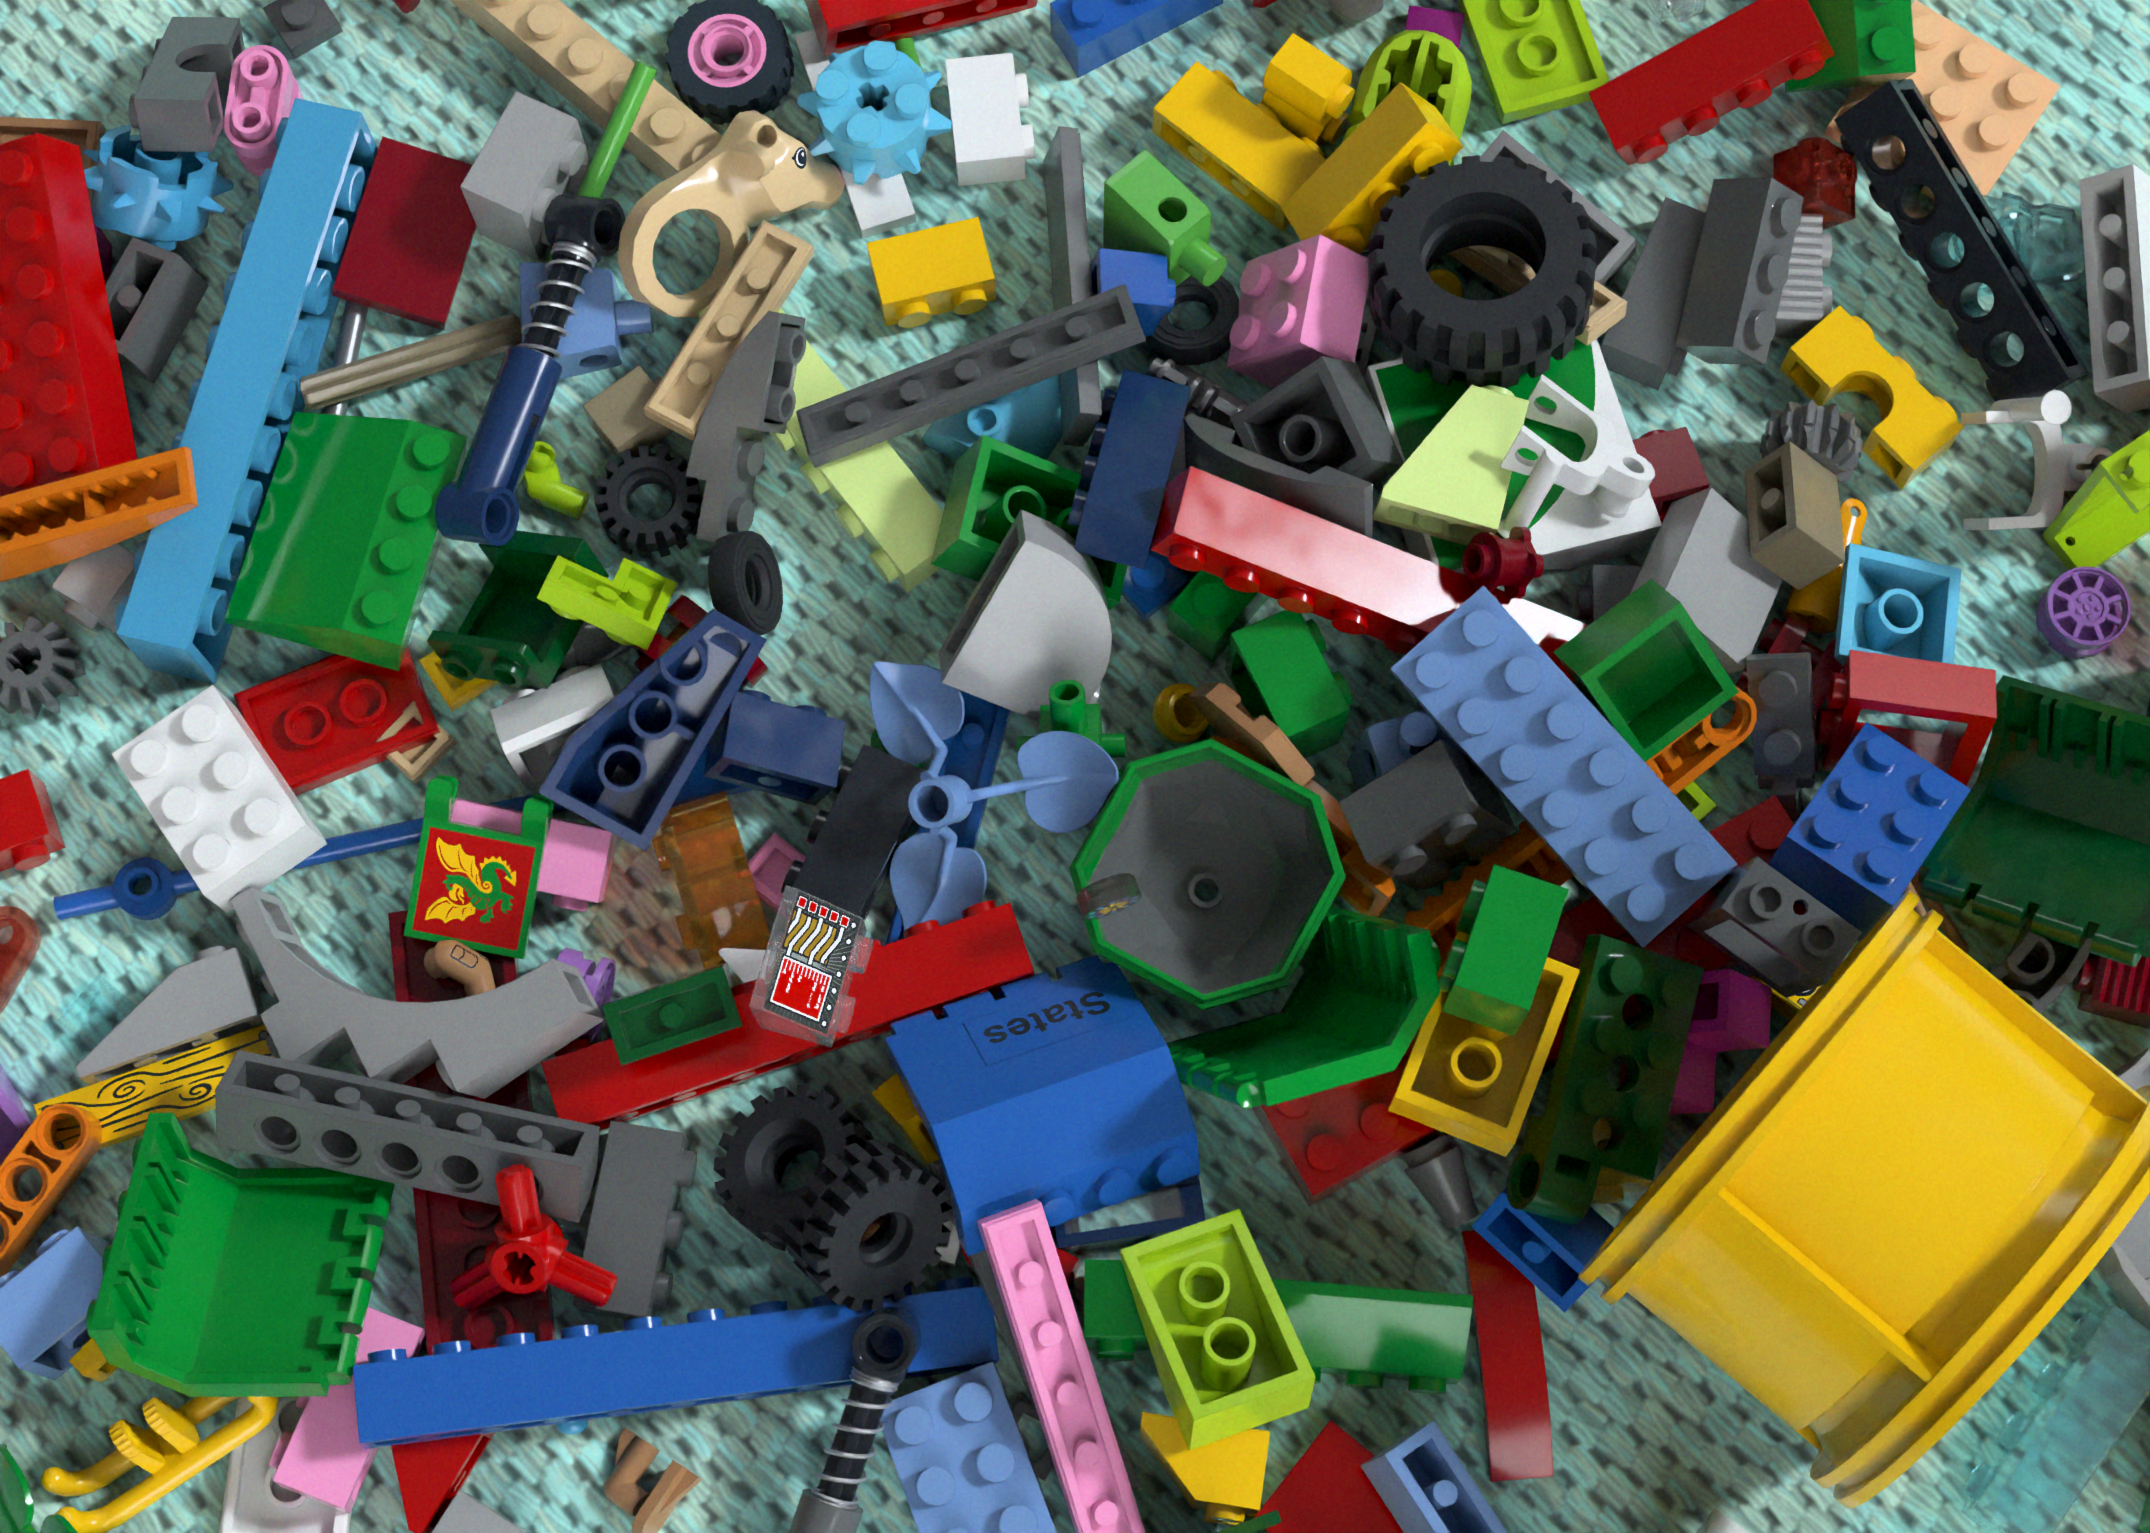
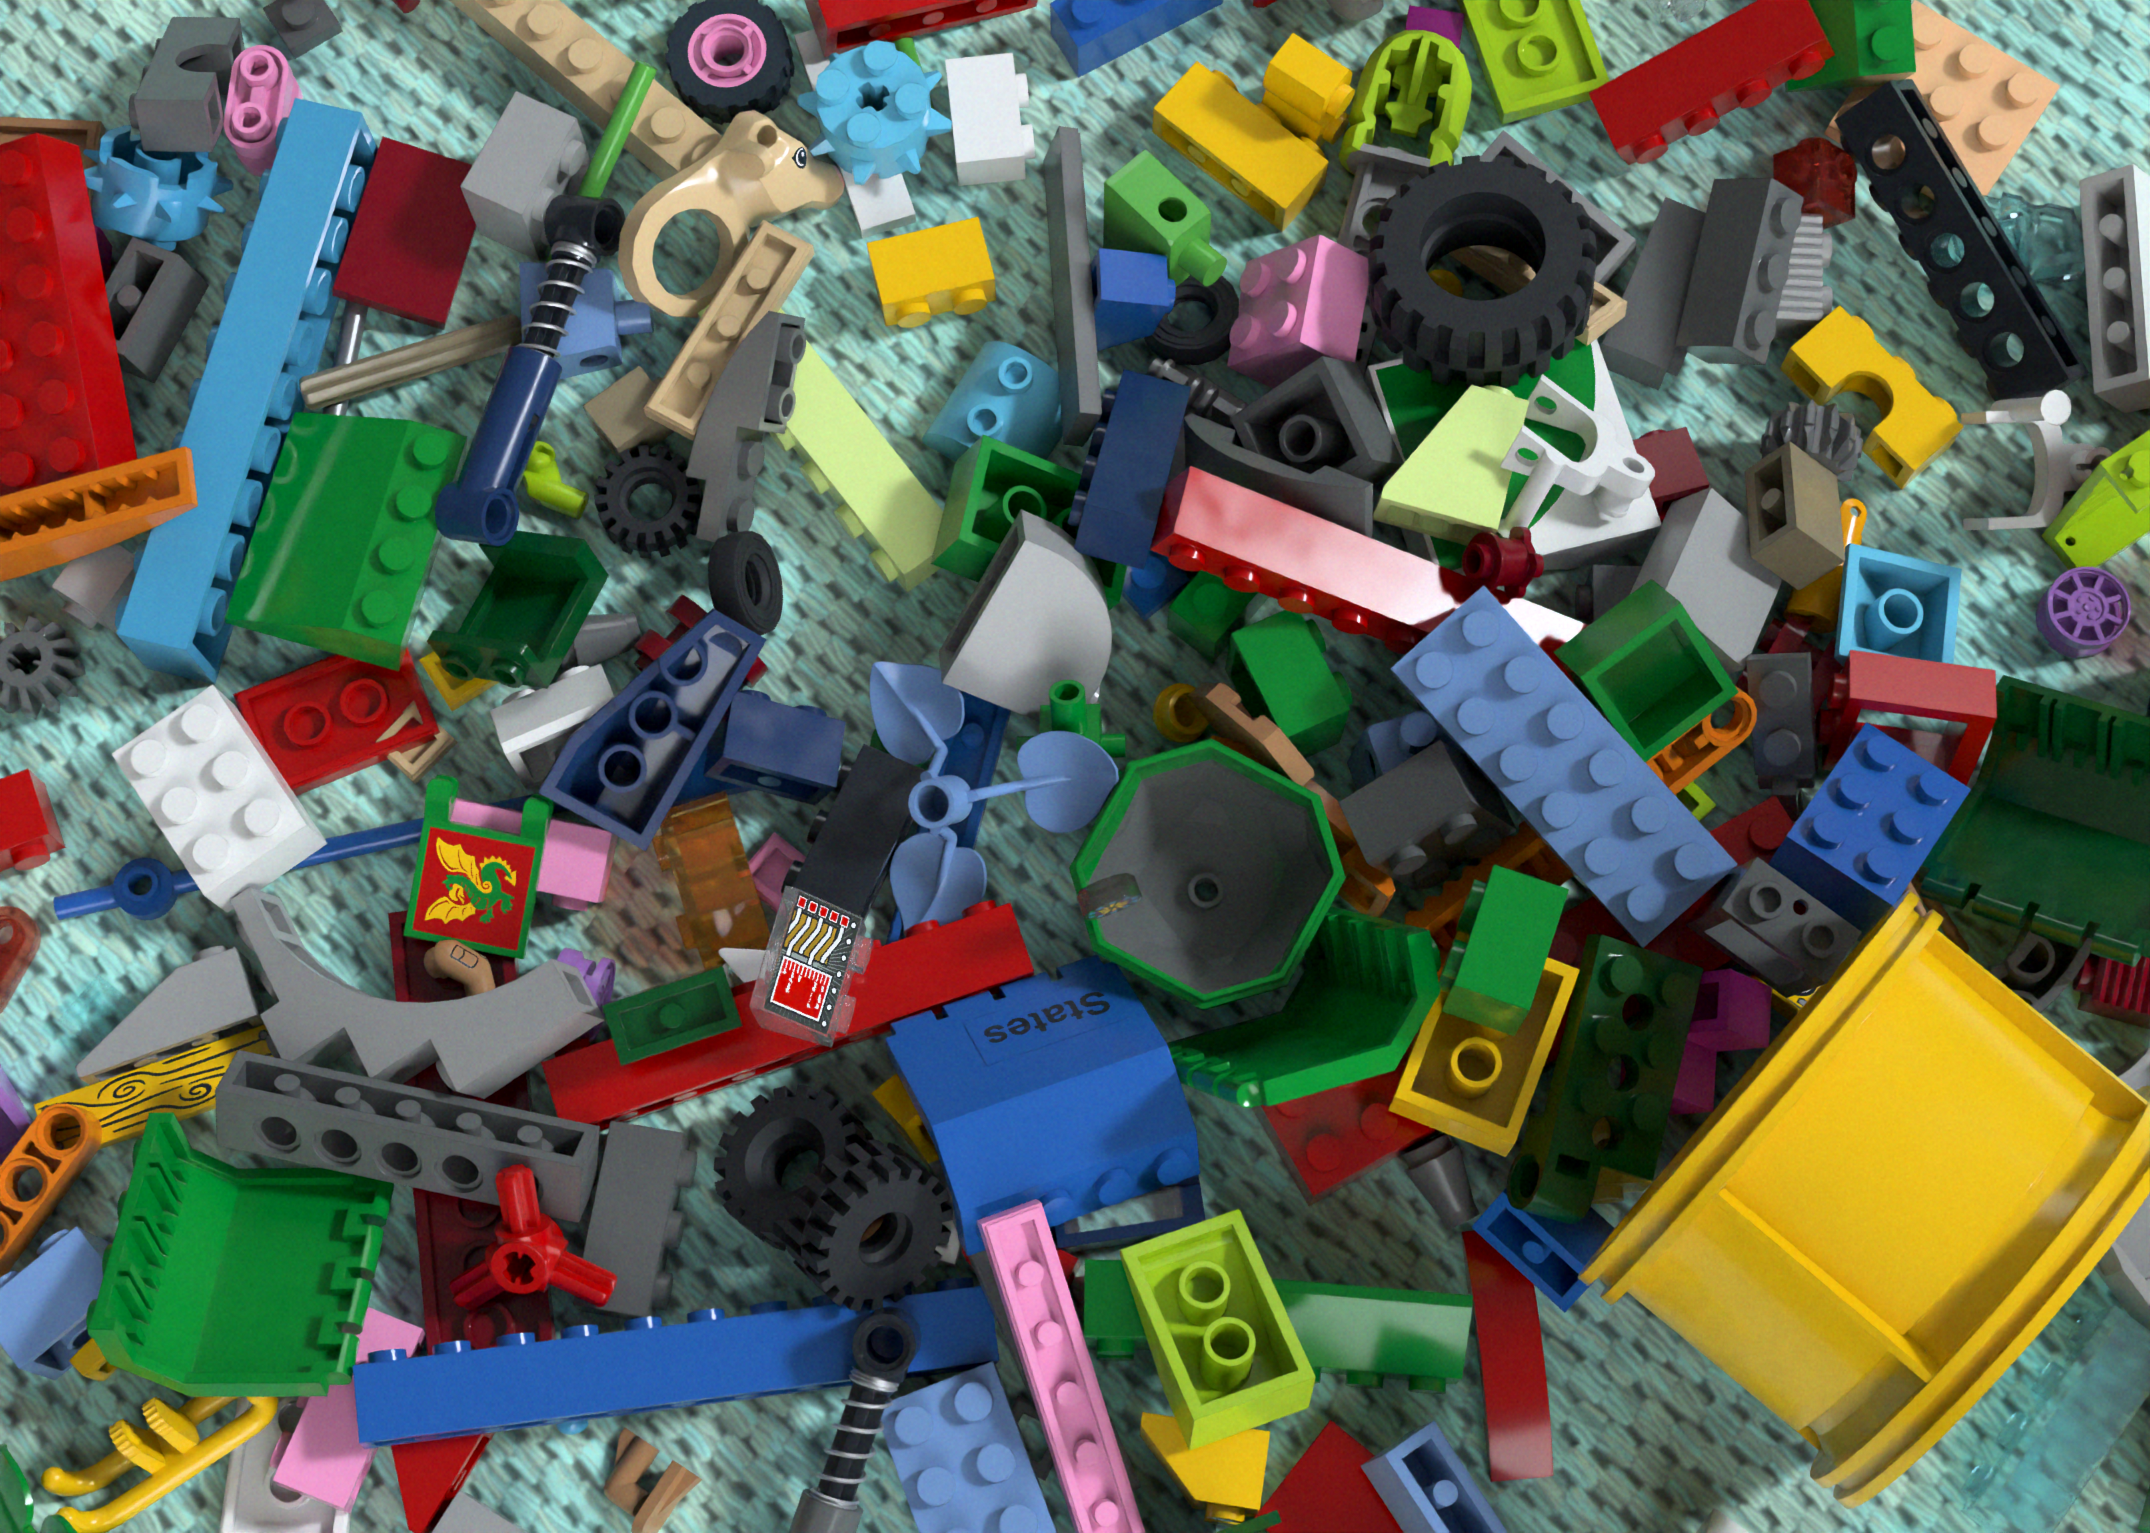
(624, 608): lime plate -> none
(970, 375): dark grey tile -> none
(1372, 163): yellow brick -> none

